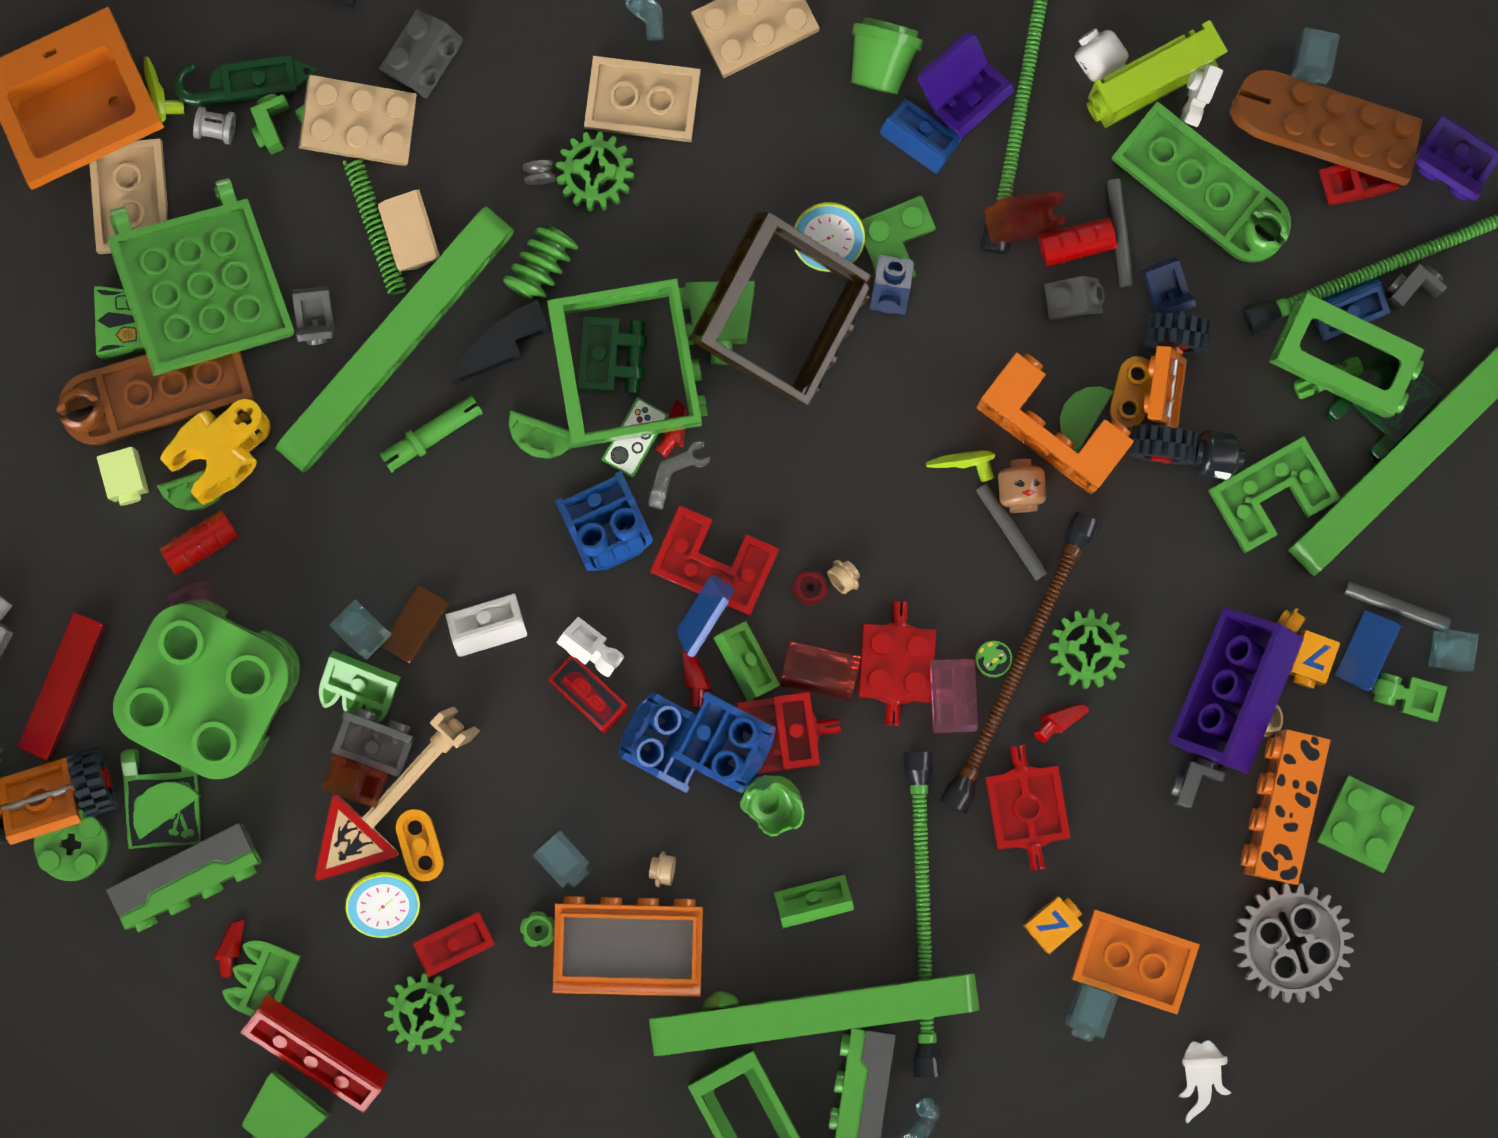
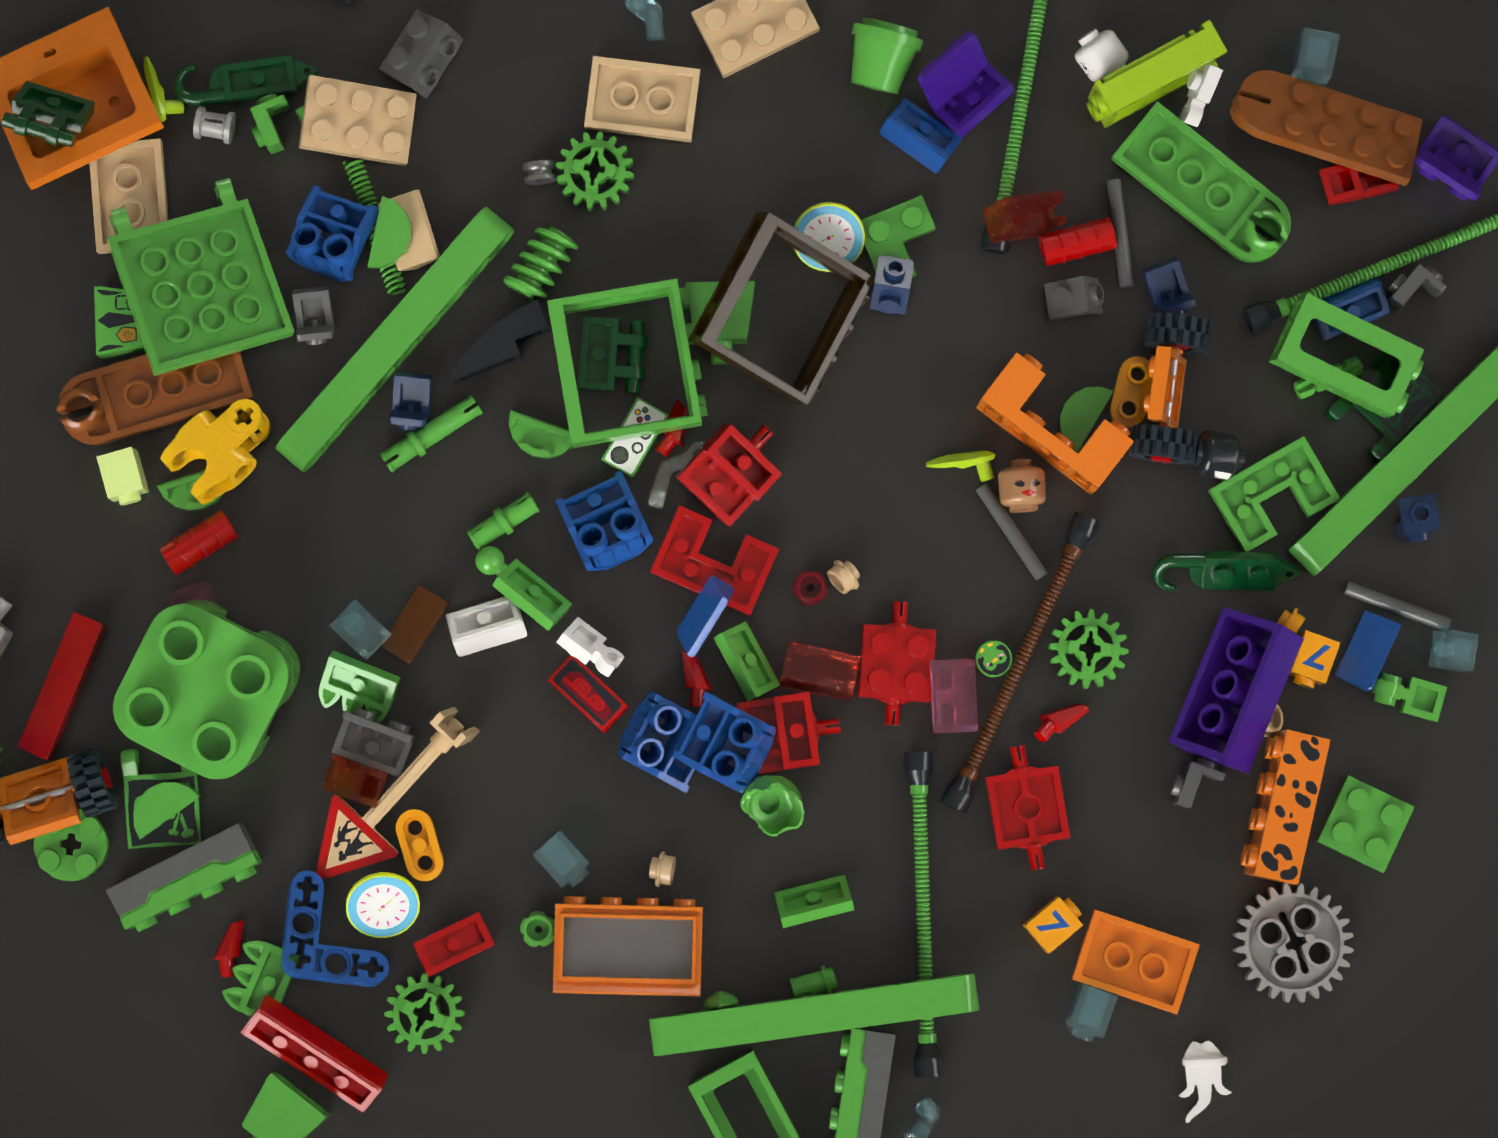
(52, 107): none -> dark green plate
(317, 953): none -> blue beam
(331, 234): none -> blue slope
(391, 234): none -> bright green tile
(411, 400): none -> dark blue bracket
(503, 521): none -> bright green pin
(523, 587): none -> bright green plate
(730, 472): none -> red plate
(814, 982): none -> bright green pin
(1228, 570): none -> dark green plate
(1418, 518): none -> dark blue bracket

